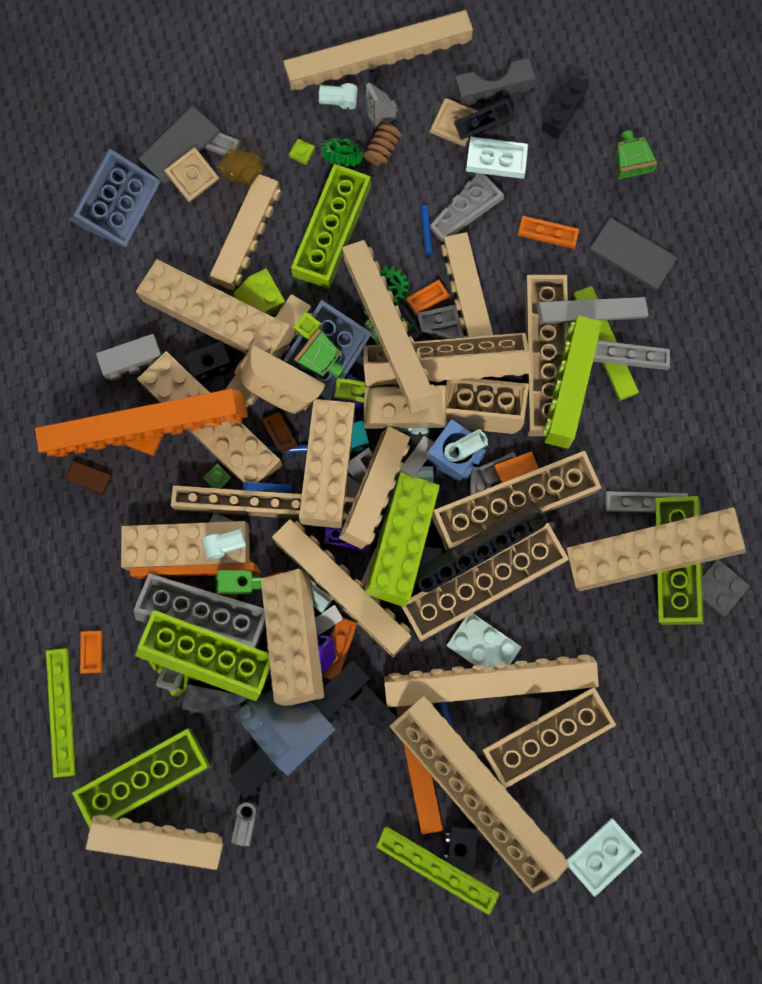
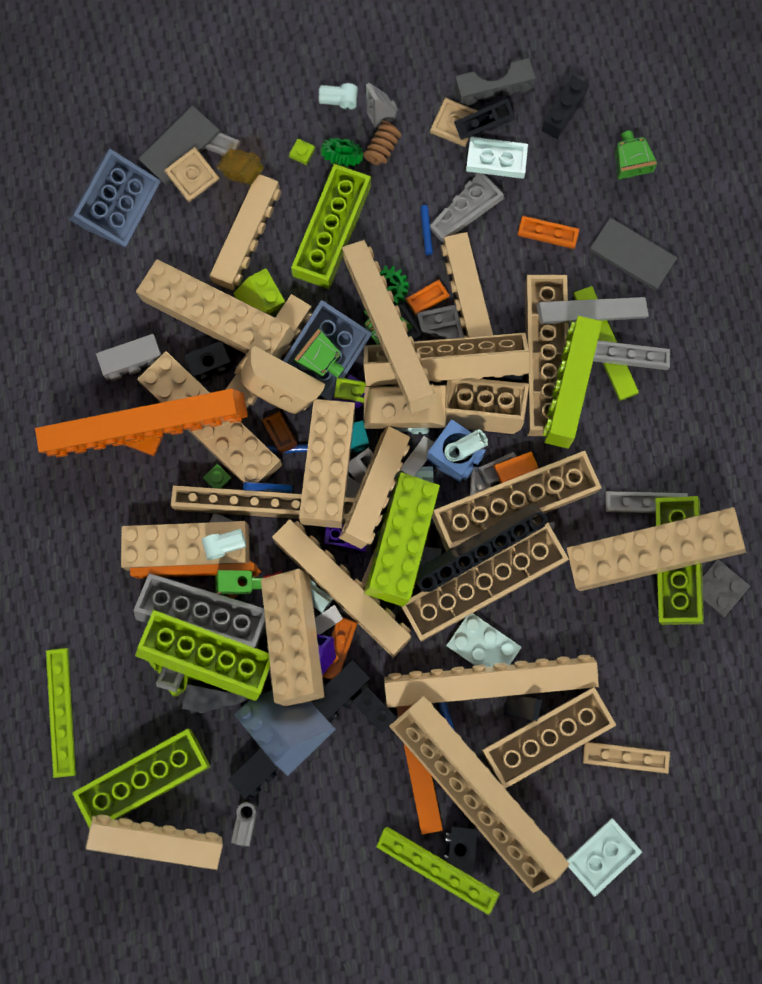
(88, 477): reddish brown tile -> none
(91, 652): orange tile -> none
(307, 325): lime plate -> none
(378, 50): tan brick -> none
(626, 757): none -> tan tile

